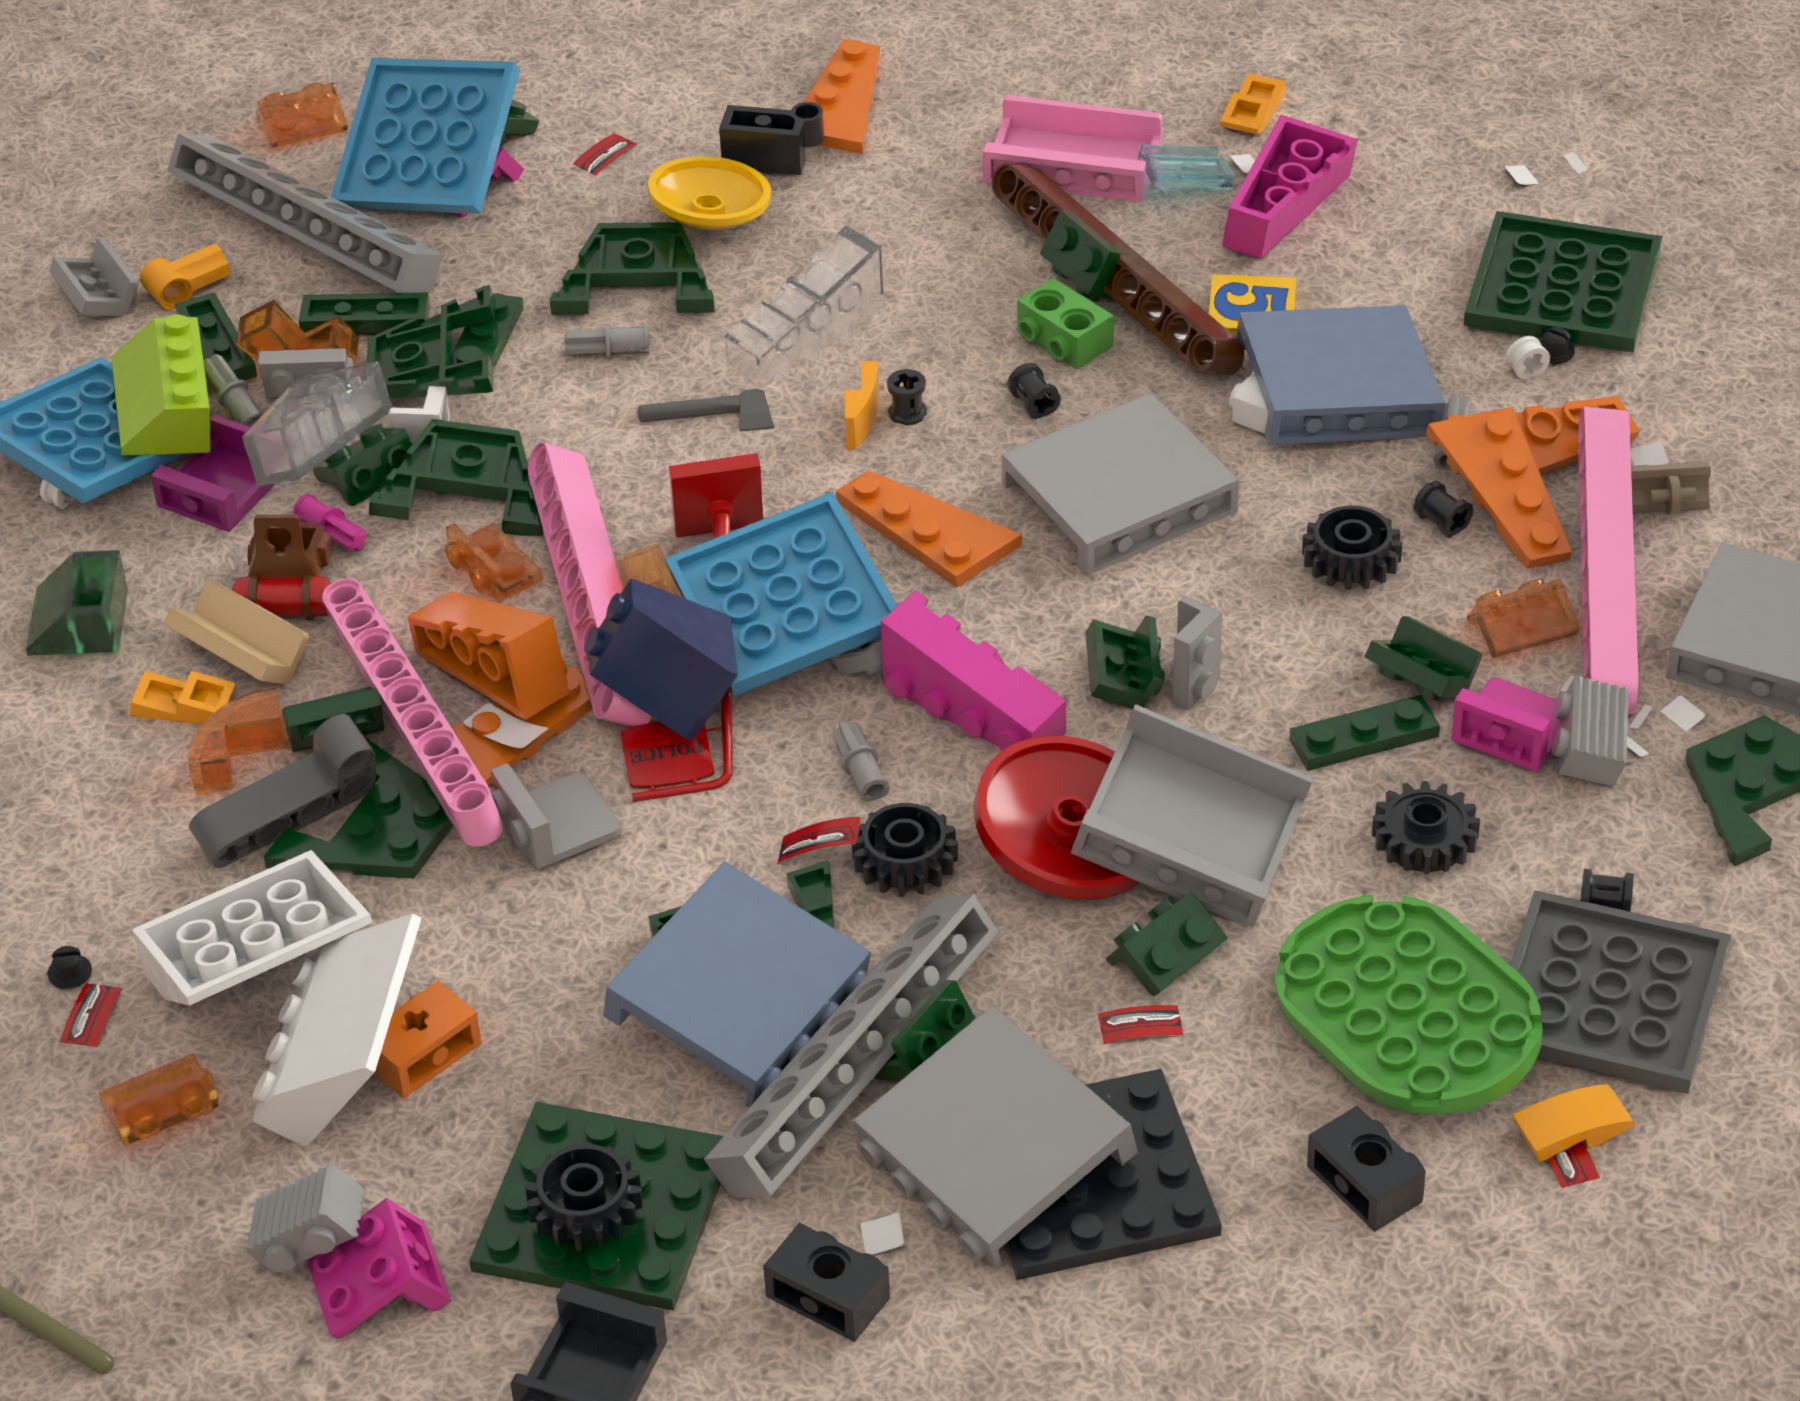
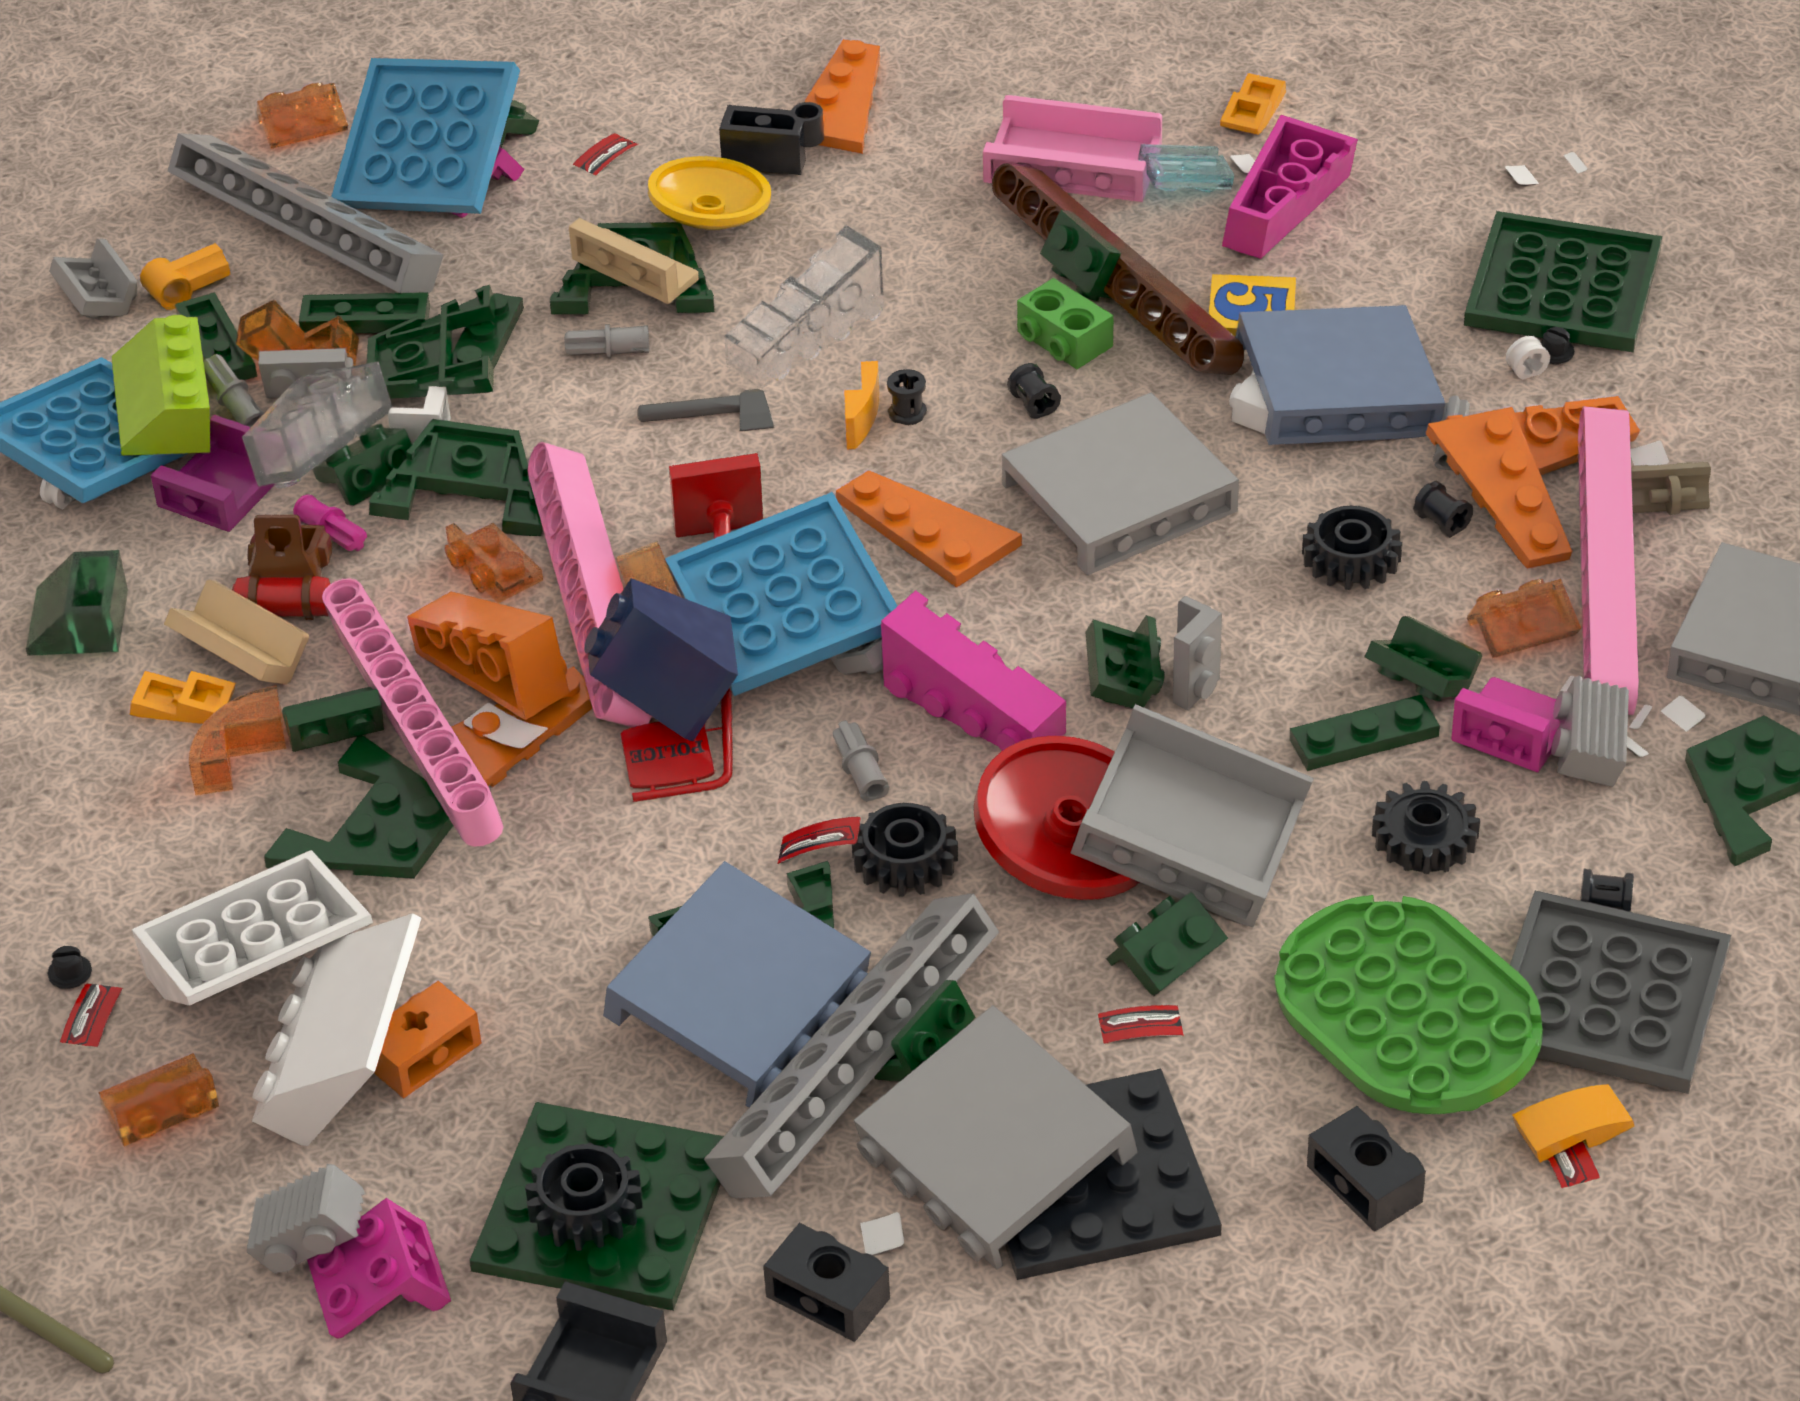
(290, 798): dark grey beam -> none
(554, 817): light grey bracket -> none
(629, 262): none -> tan panel

